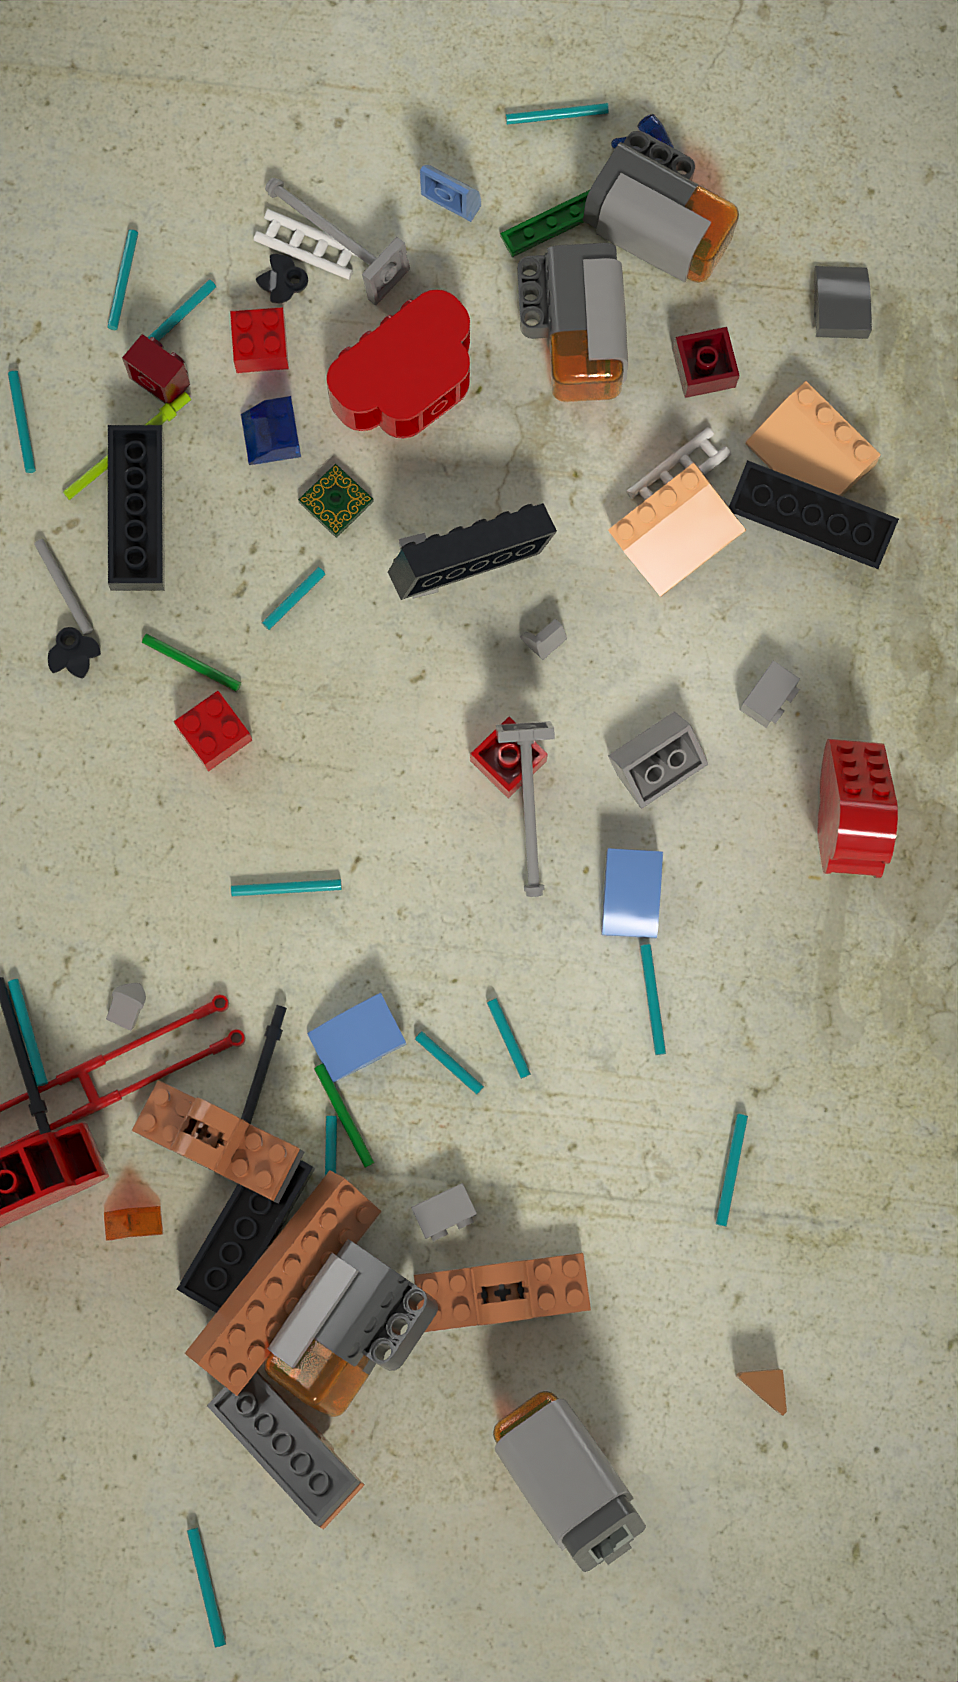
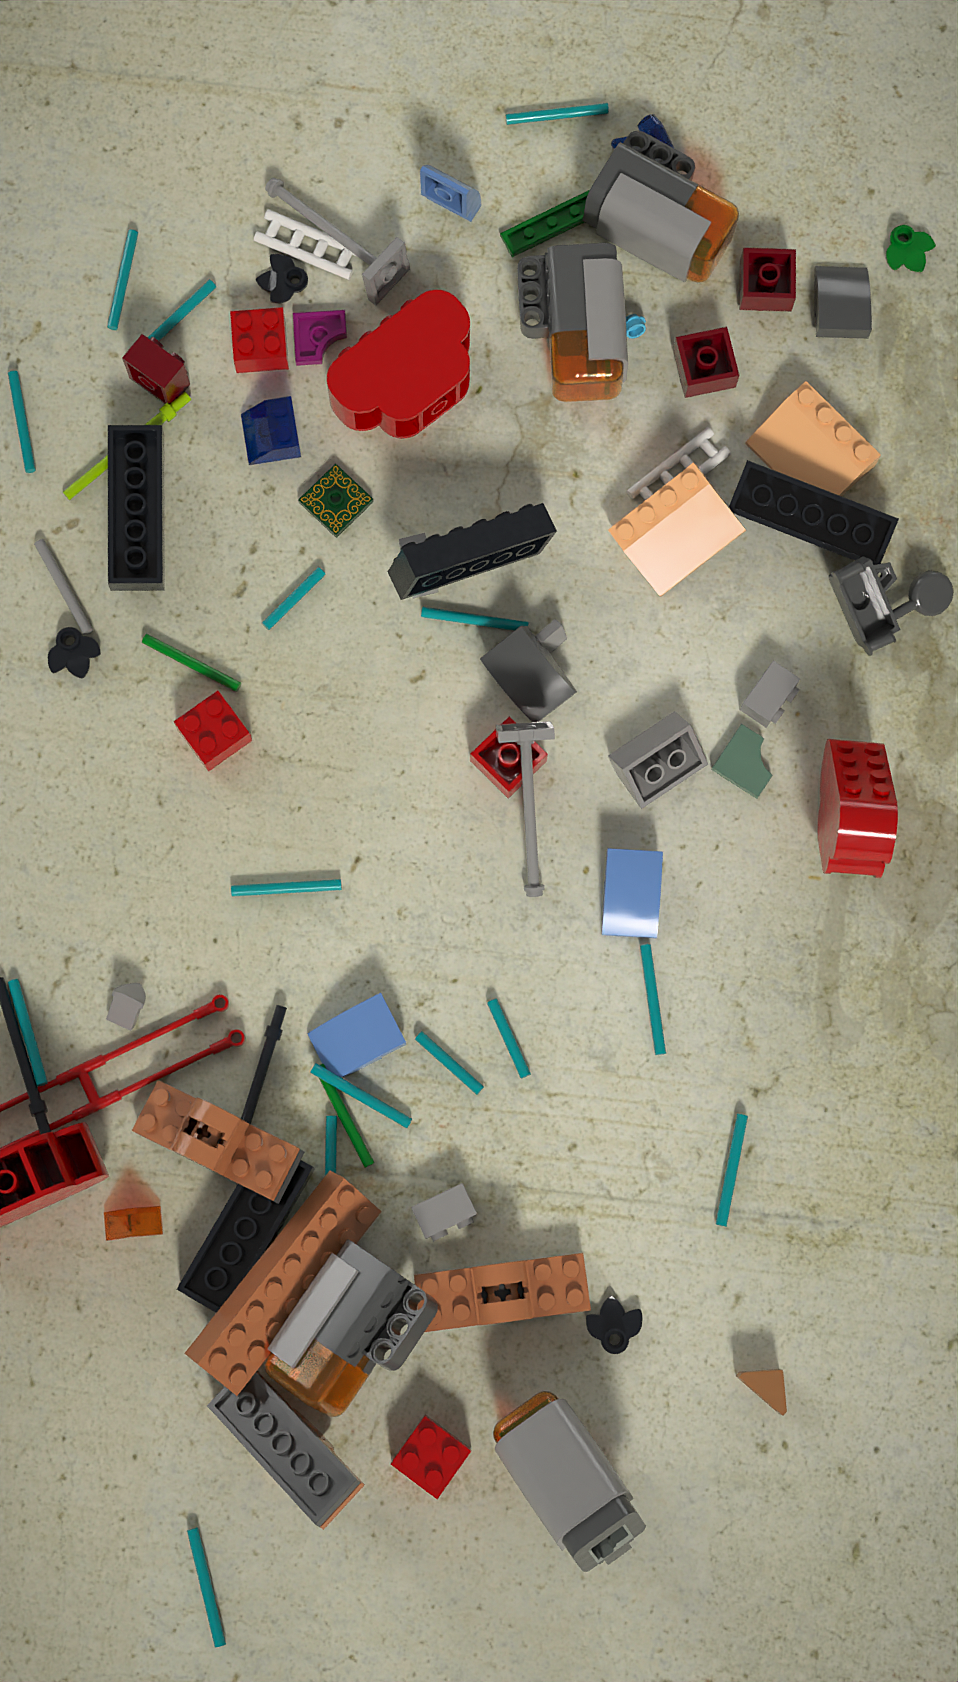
(315, 333): none -> magenta tile
(361, 1095): none -> teal bar
(431, 1456): none -> red brick
(474, 619): none -> teal bar
(528, 674): none -> dark grey slope
(614, 1321): none -> black plate
(635, 325): none -> medium azure plate
(742, 762): none -> sand green tile
(767, 279): none -> dark red brick
(867, 606): none -> dark grey piece
(910, 252): none -> green plate

